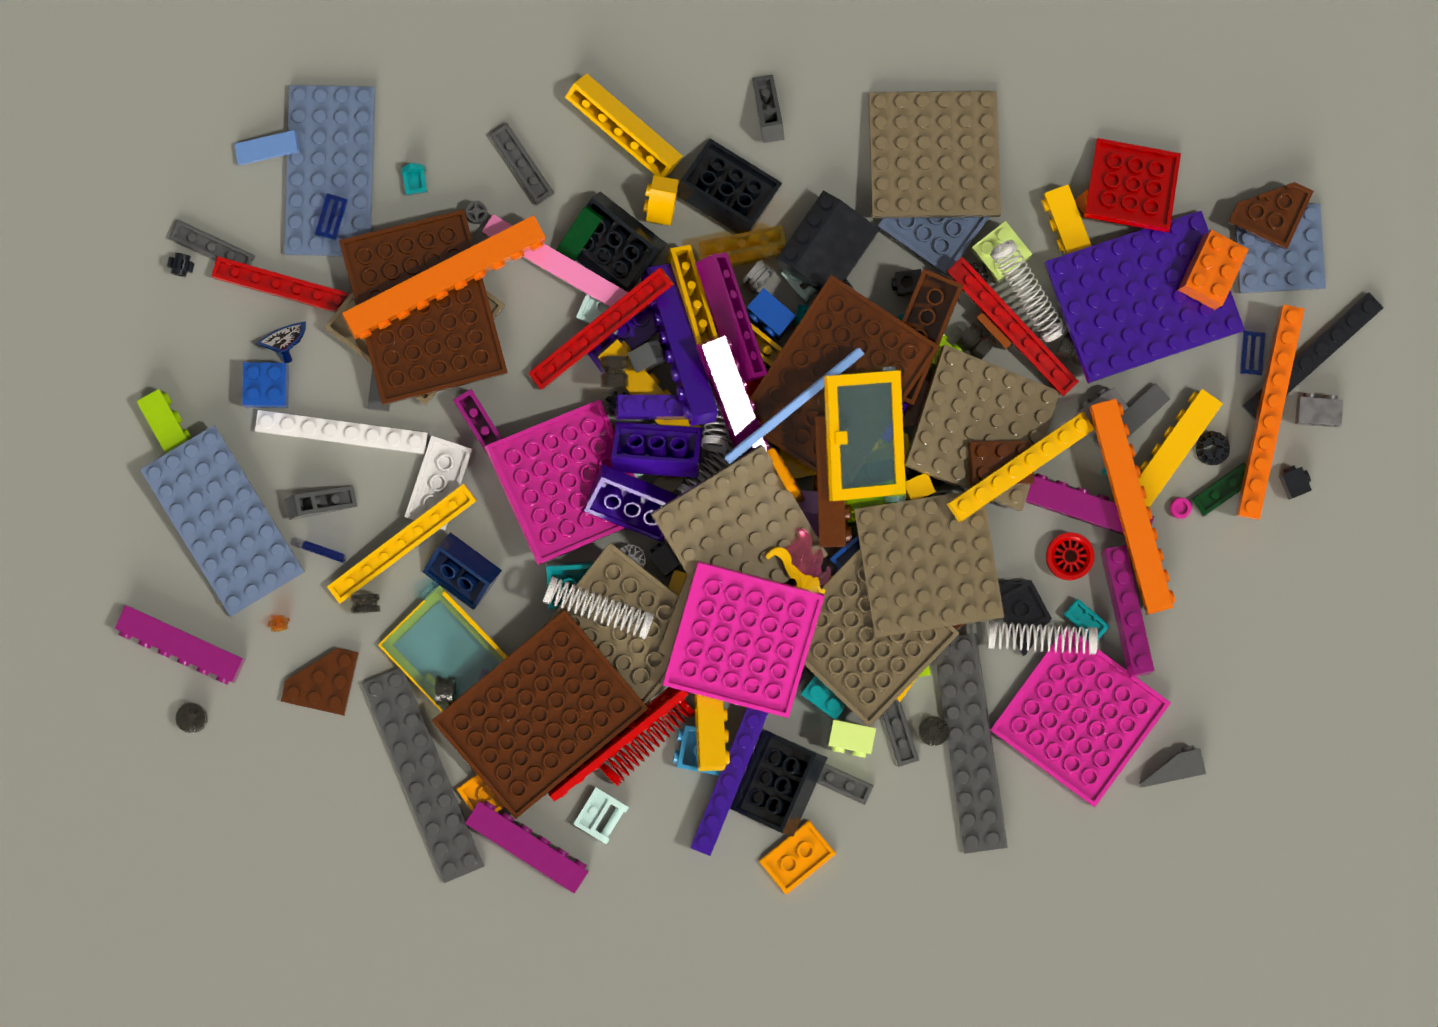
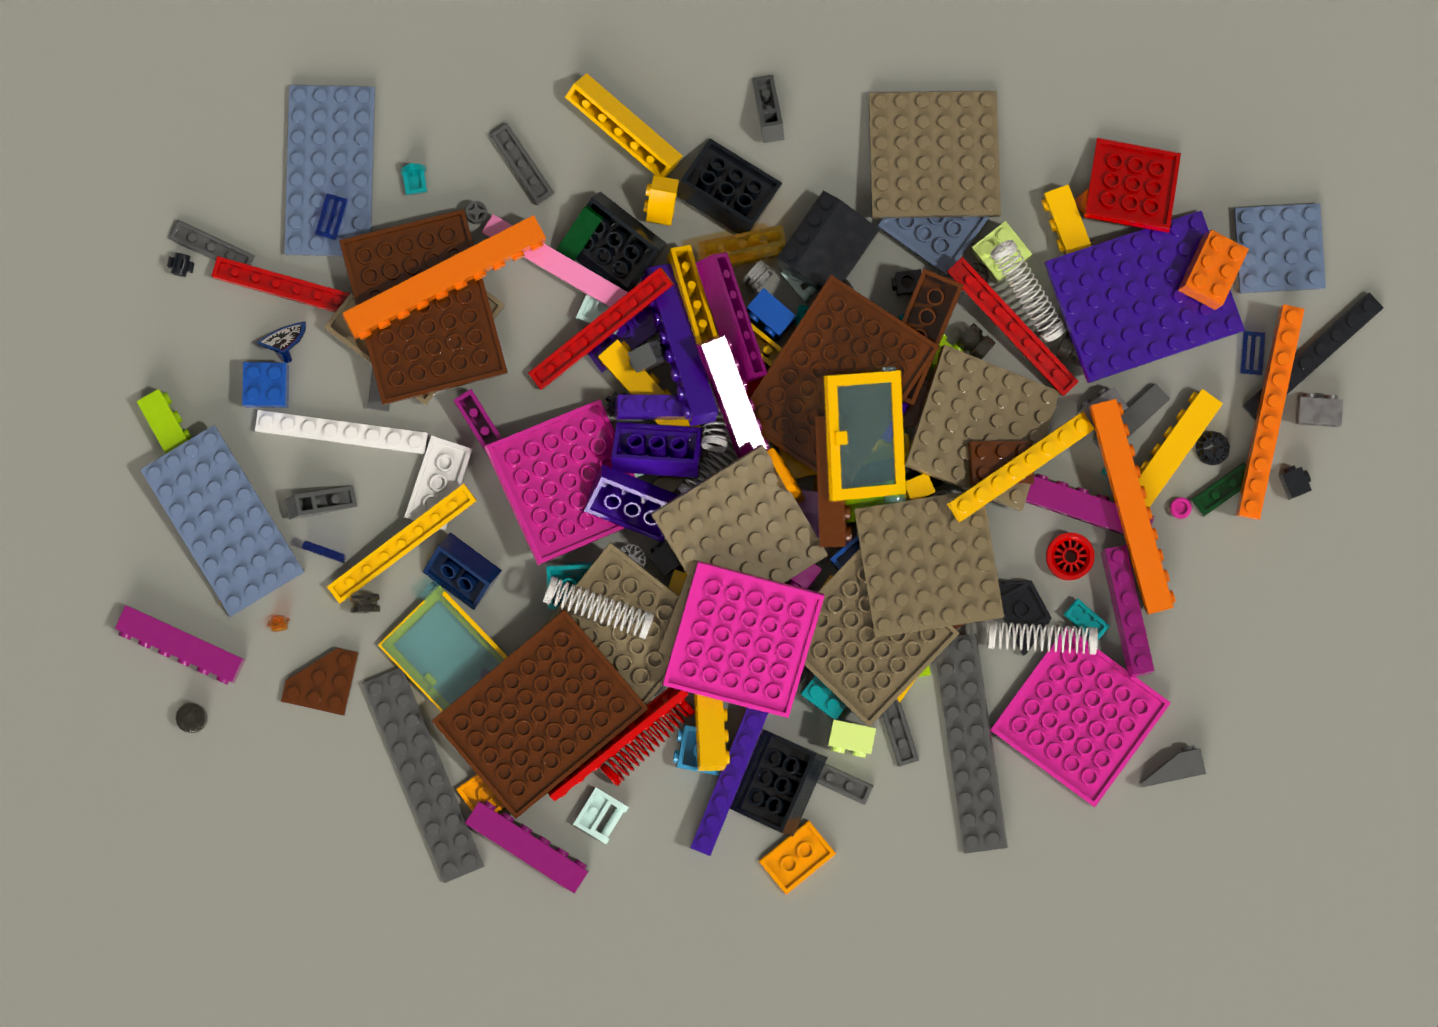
(267, 147): medium blue tile -> none
(445, 689): clear smoke wheel -> none
(614, 371): clear smoke wheel -> none
(791, 407): light blue tile -> none
(802, 563): clear pink piece -> none
(933, 731): clear smoke wheel -> none
(994, 330): dark orange tile -> none
(1273, 213): reddish brown plate -> none

